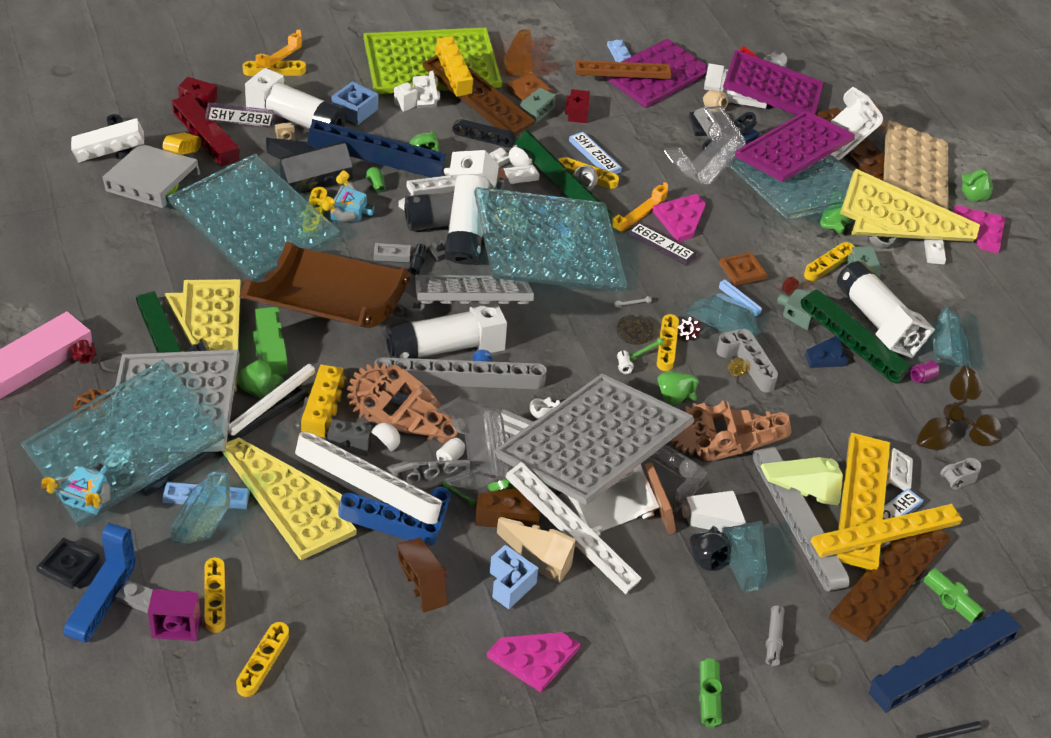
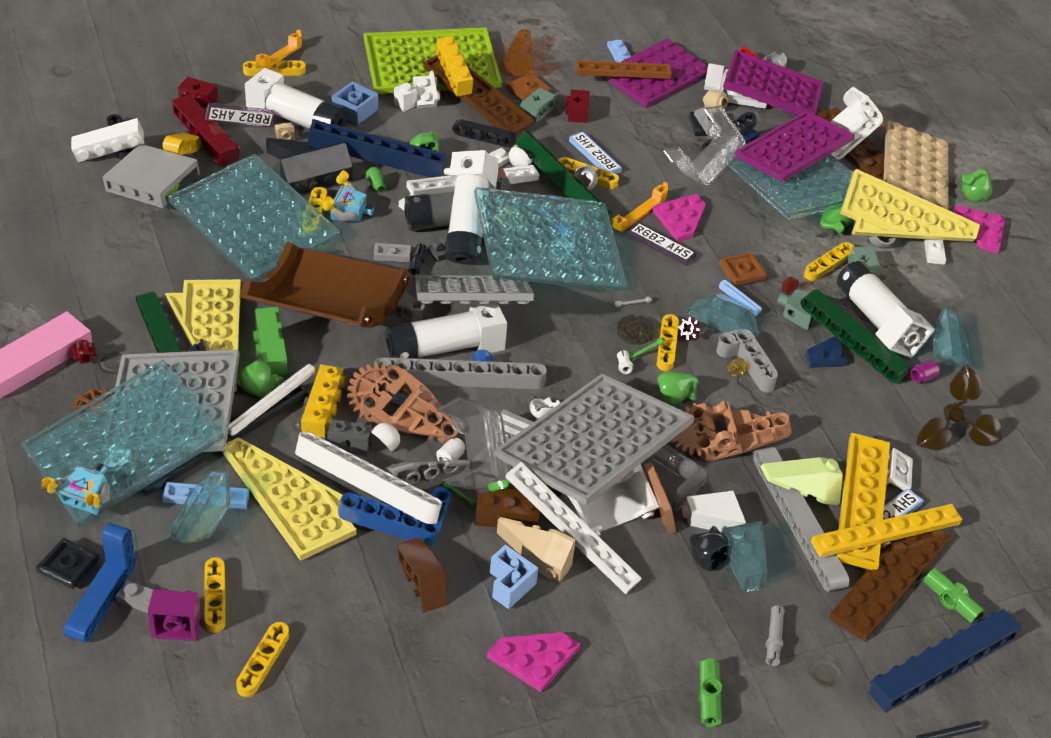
(961, 473): light grey piece -> none

